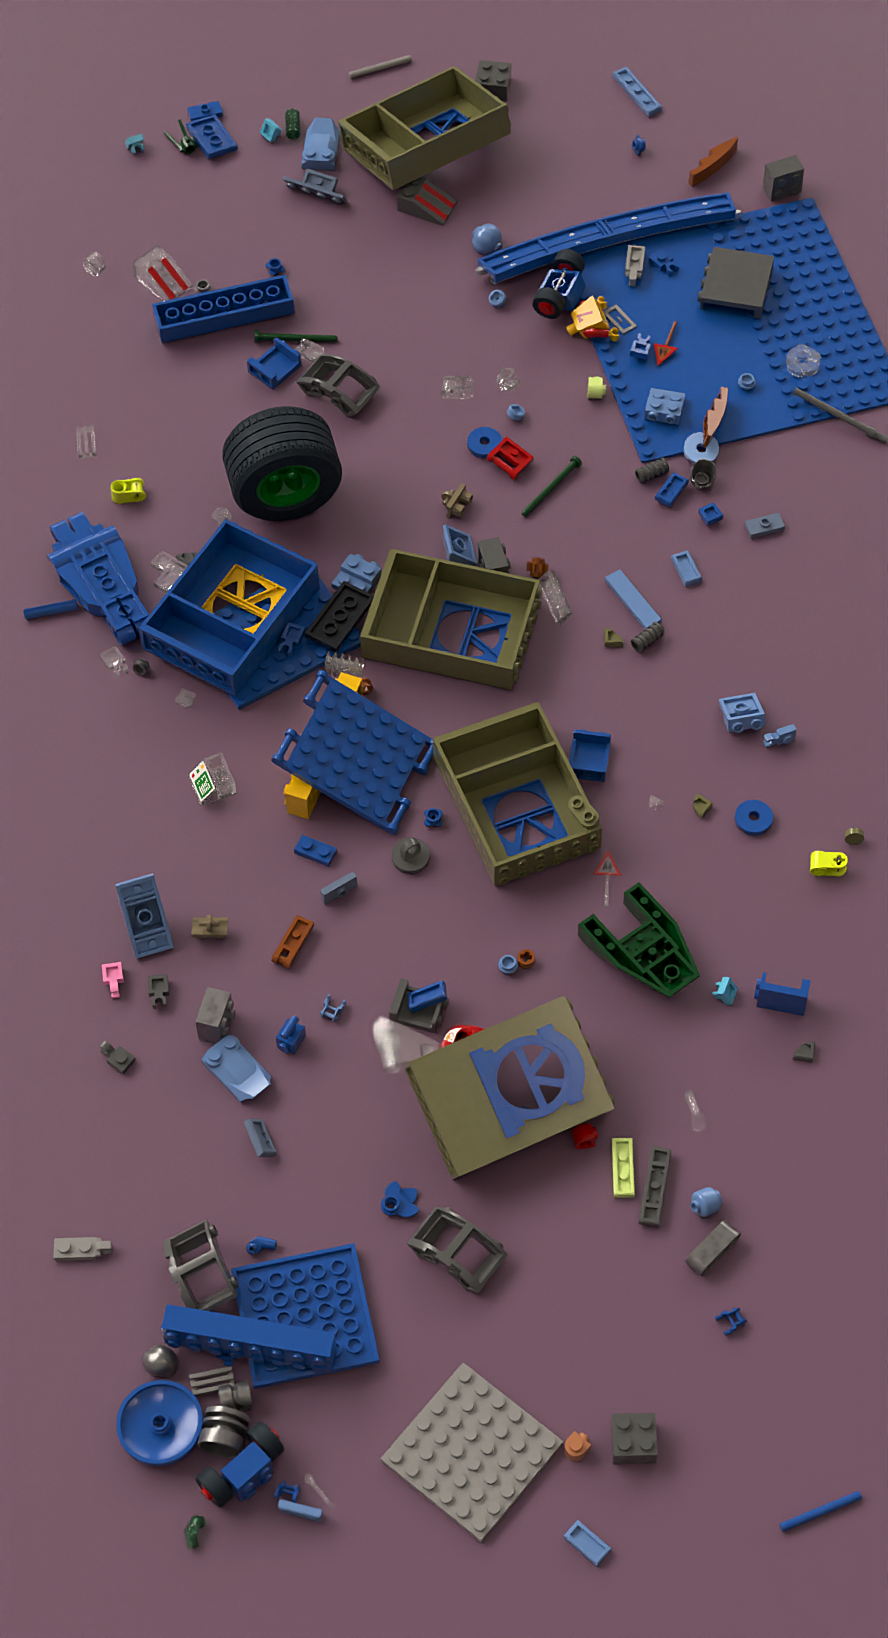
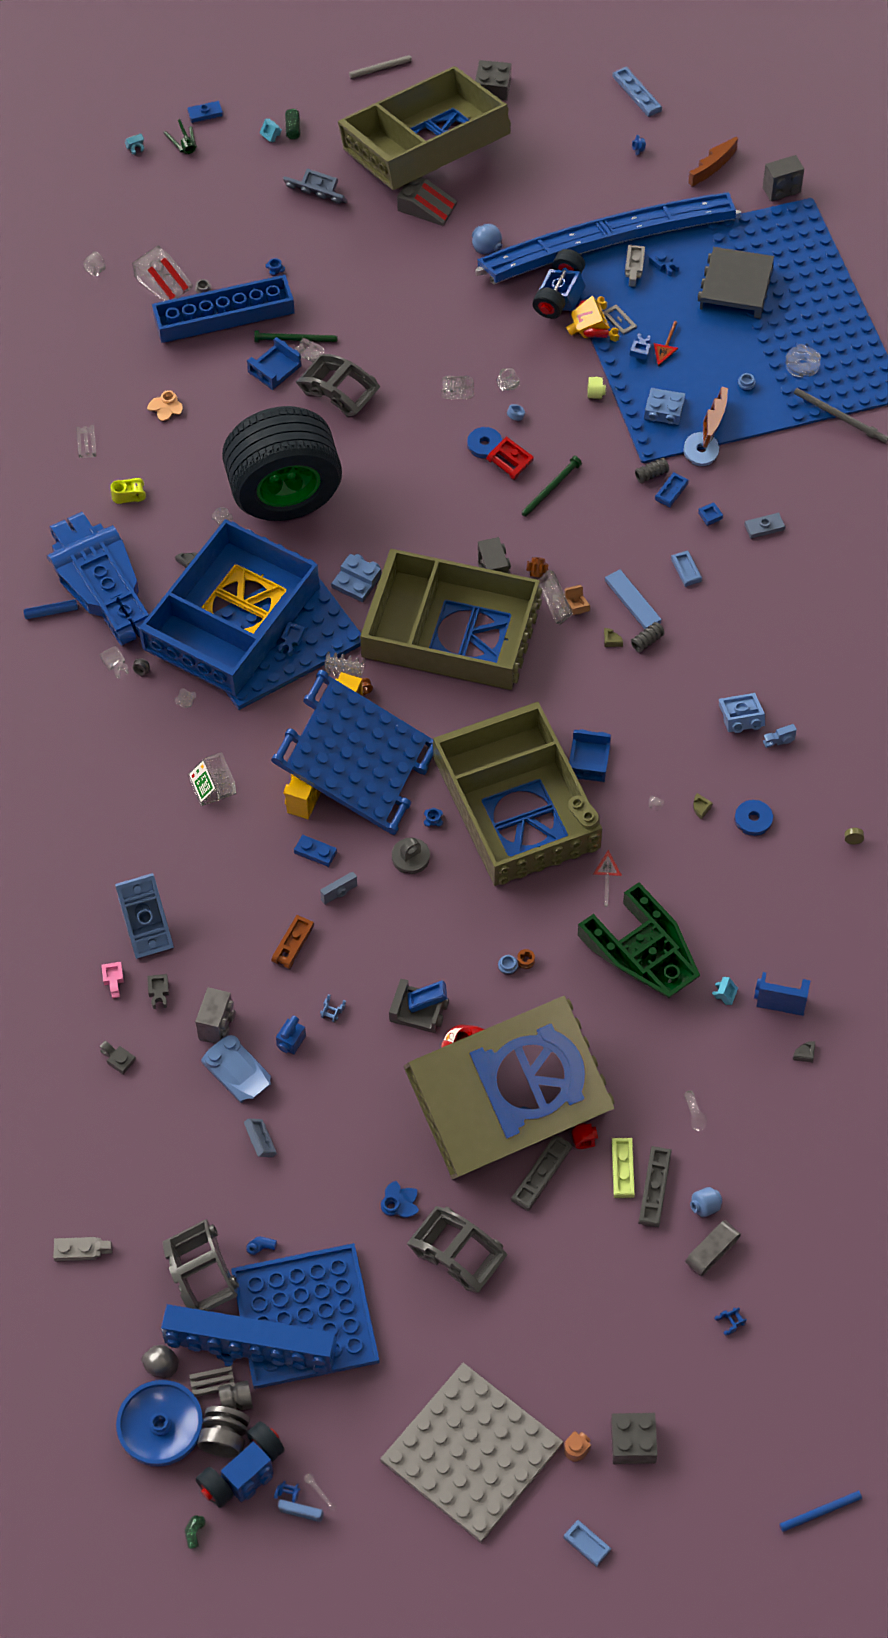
(165, 405): none -> light nougat plate
(170, 568): clear plate -> none
(210, 927): dark tan hips -> none
(211, 136): blue tile -> none
(321, 145): medium blue slope -> none
(339, 616): black plate -> none
(400, 1044): clear panel -> none
(453, 501): dark tan hips -> none
(458, 546): medium blue slope -> none
(497, 298): medium blue tile -> none
(541, 1172): none -> dark grey plate
(576, 600): none -> medium nougat bracket
(703, 474): flat silver hair -> none
(826, 863): neon yellow piece -> none

